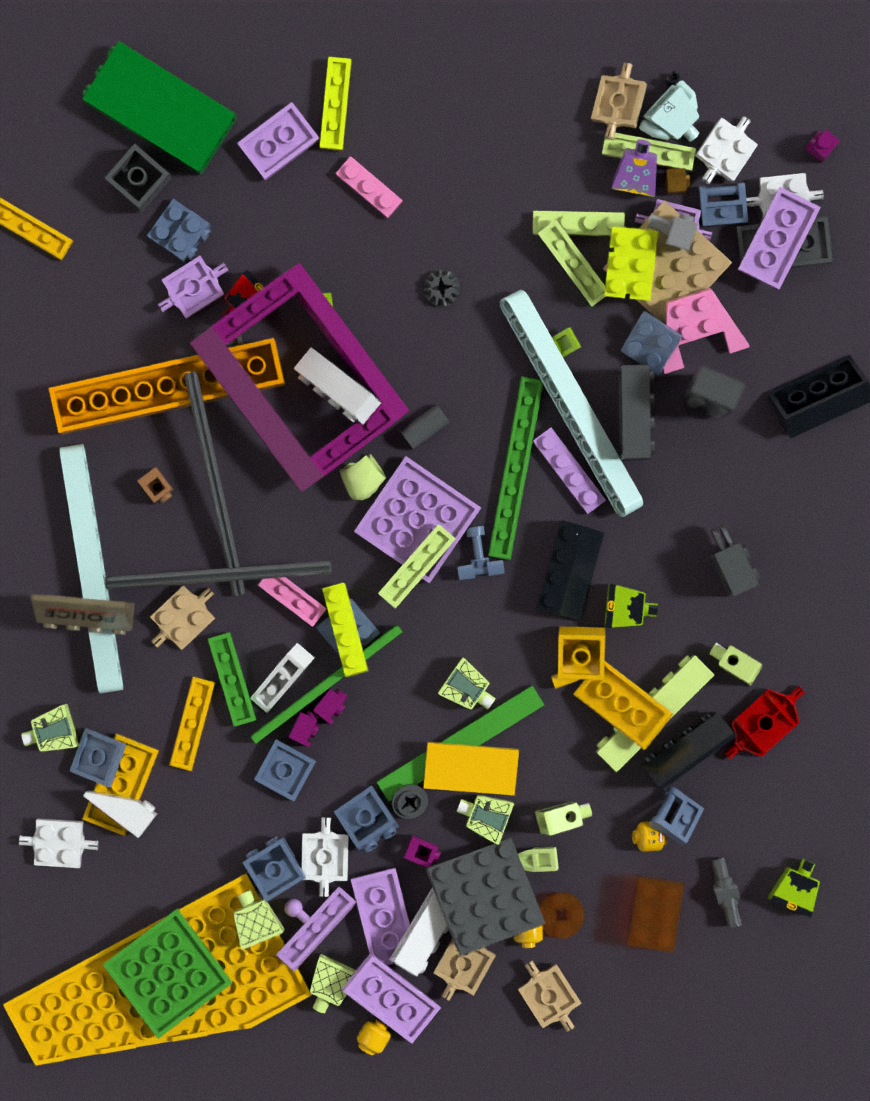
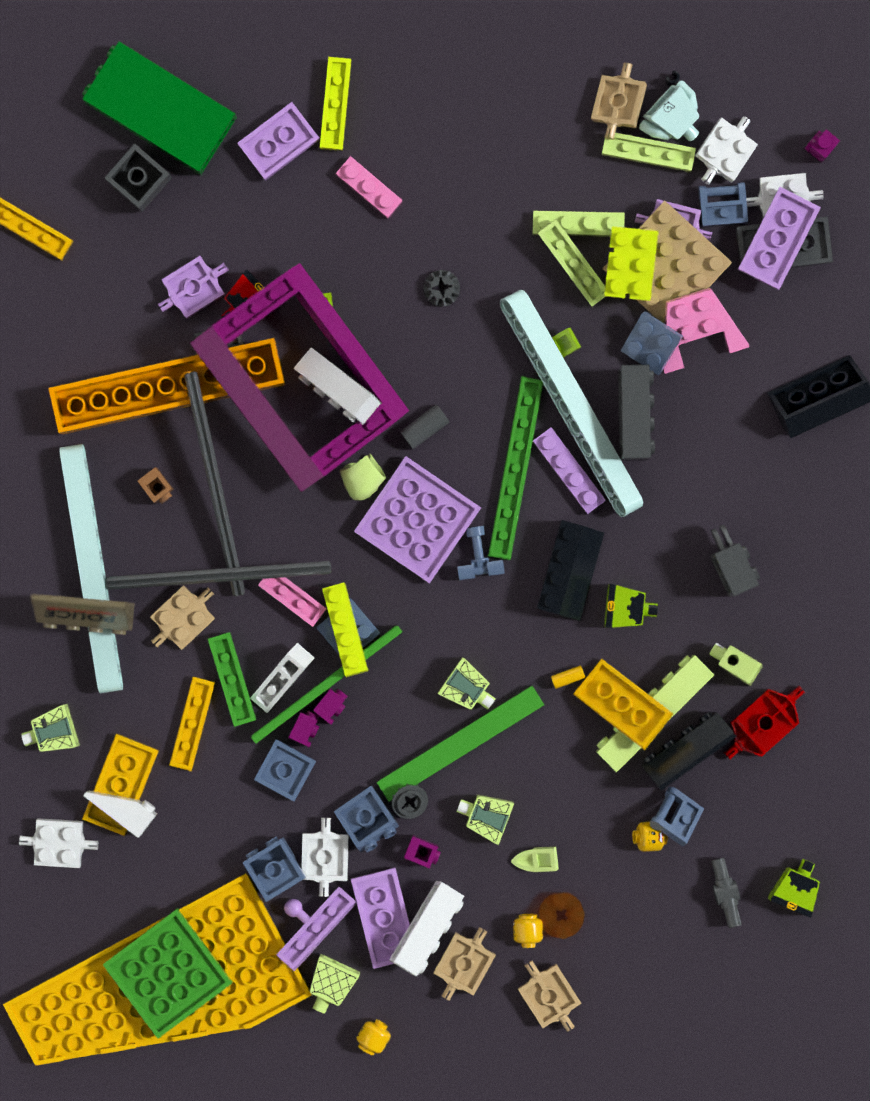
(98, 757): sand blue plate -> none
(180, 231): sand blue plate -> none
(255, 921): yellowish green torso -> none
(391, 998): lavender plate -> none
(417, 566): yellowish green plate -> none
(470, 768): yellow tile -> none
(485, 897): dark grey plate -> none
(553, 819): yellowish green torso -> none
(581, 653): yellow slope -> none
(637, 170): medium lavender torso -> none
(655, 913): clear orange brick -> none
(676, 181): pearl gold plate -> none
(678, 229): light grey brick -> none
(713, 392): dark grey brick -> none

